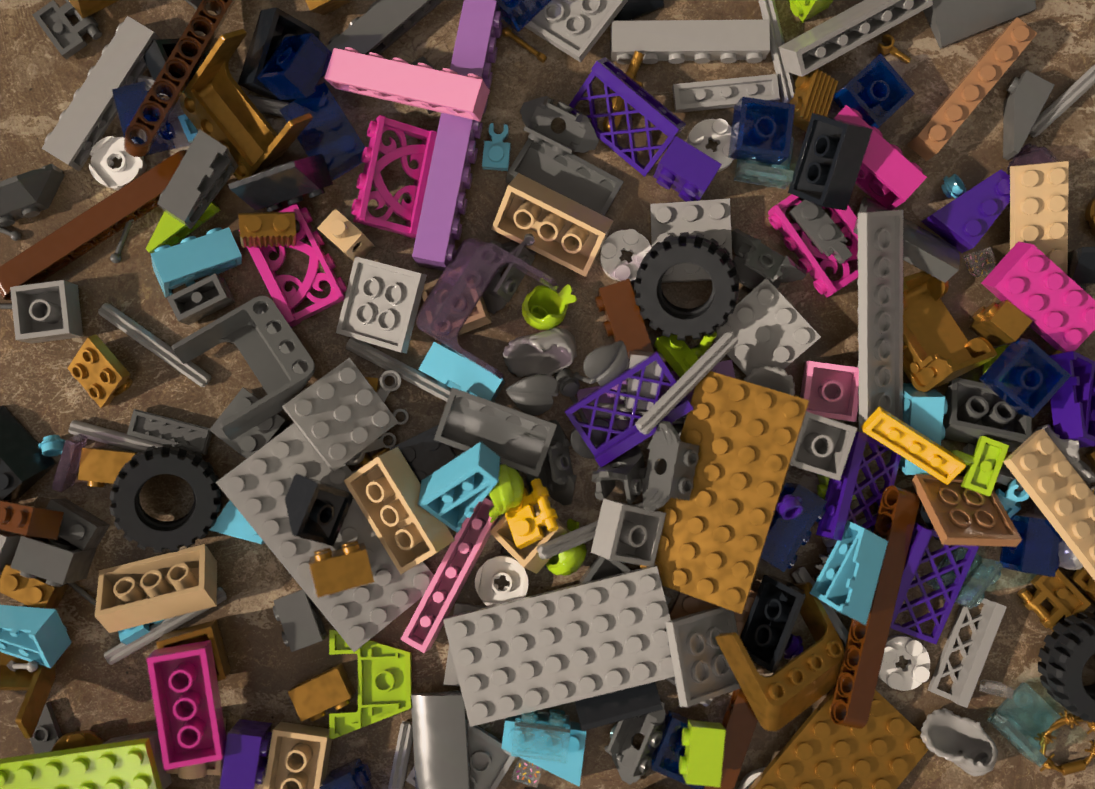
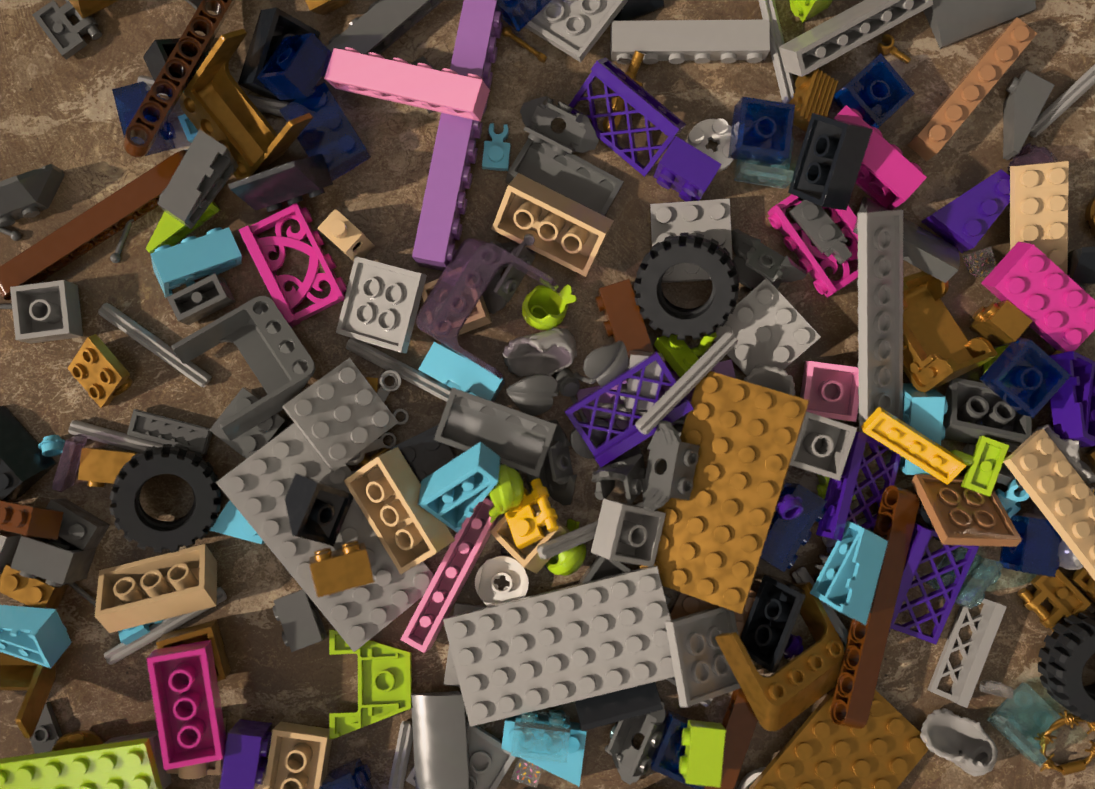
(30, 666): light grey hinge -> none
(94, 102): light grey brick -> none
(102, 163): white plate -> none
(267, 229): pearl gold brick -> none
(321, 693): pearl gold brick -> none
(371, 174): dark pink fence -> none
(611, 252): white plate -> none
(723, 92): light grey plate -> none
(916, 670): white plate -> none
(953, 186): medium azure plate -> none

